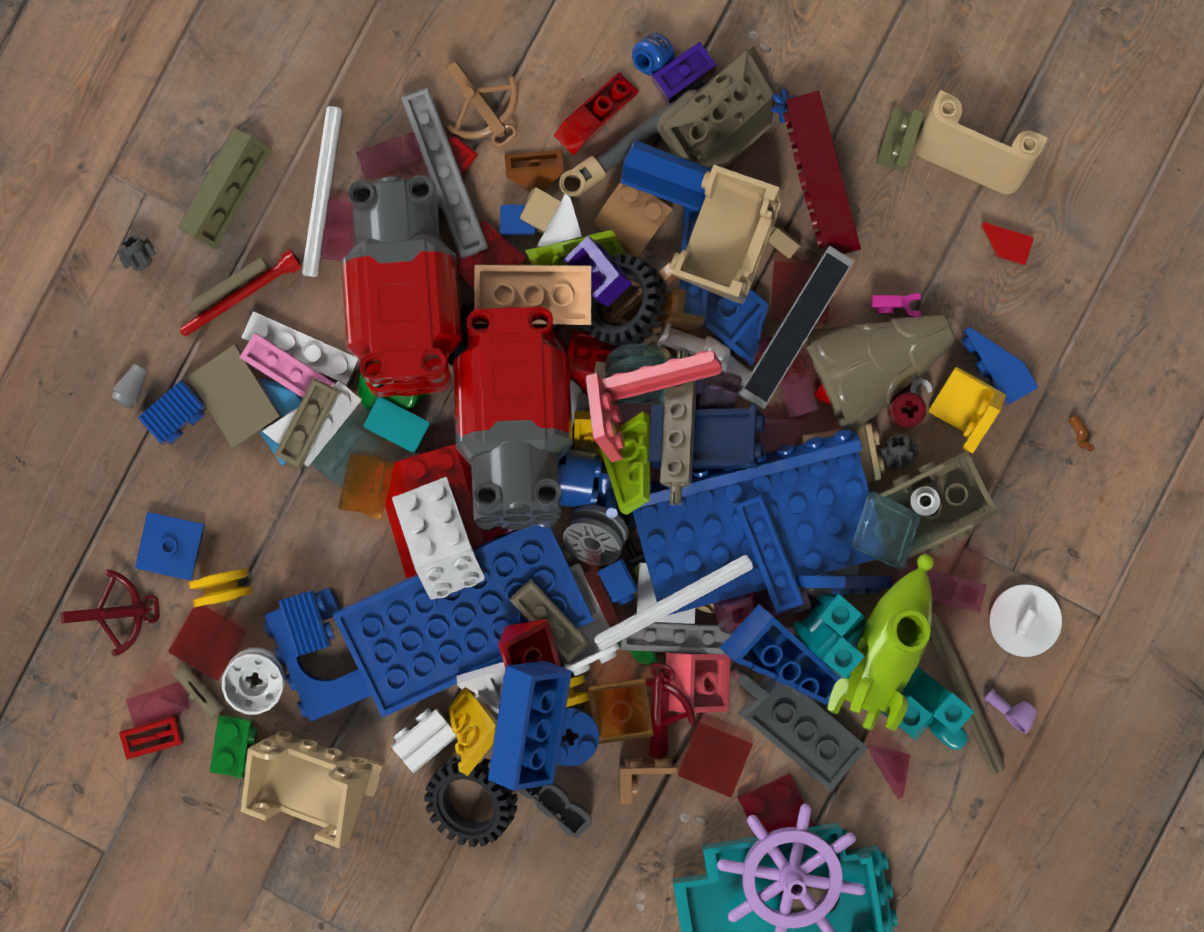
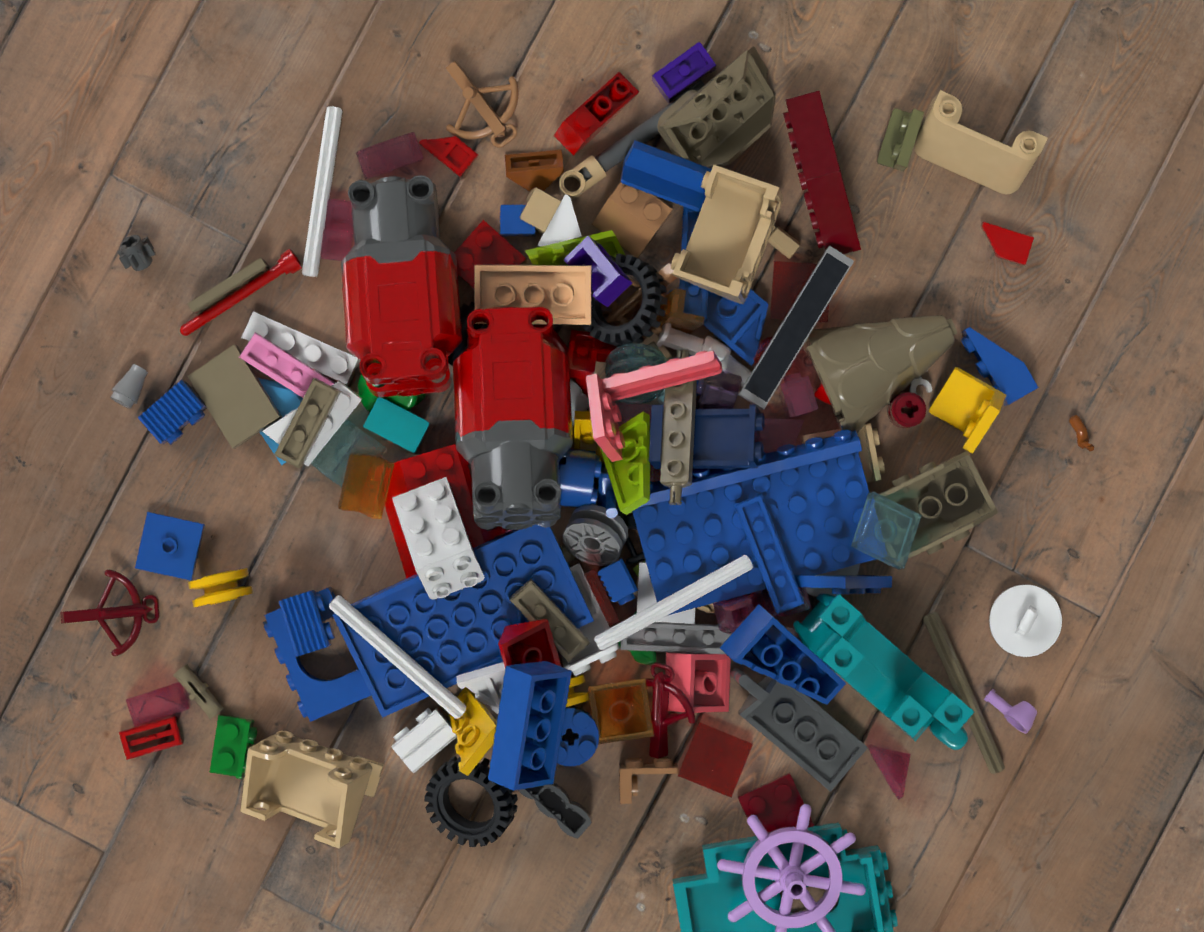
(208, 641): clear red tile -> none
(224, 188): olive panel -> none
(249, 697): white wheel -> none
(397, 656): none -> white axle
(444, 173): light grey tile -> none
(652, 53): blue head -> none
(781, 106): blue plant -> none
(887, 303): dark pink plate -> none
(892, 650): lime piece -> none
(899, 451): dark grey gear -> none
(915, 500): white plate -> none
(950, 589): clear pink arch -> none

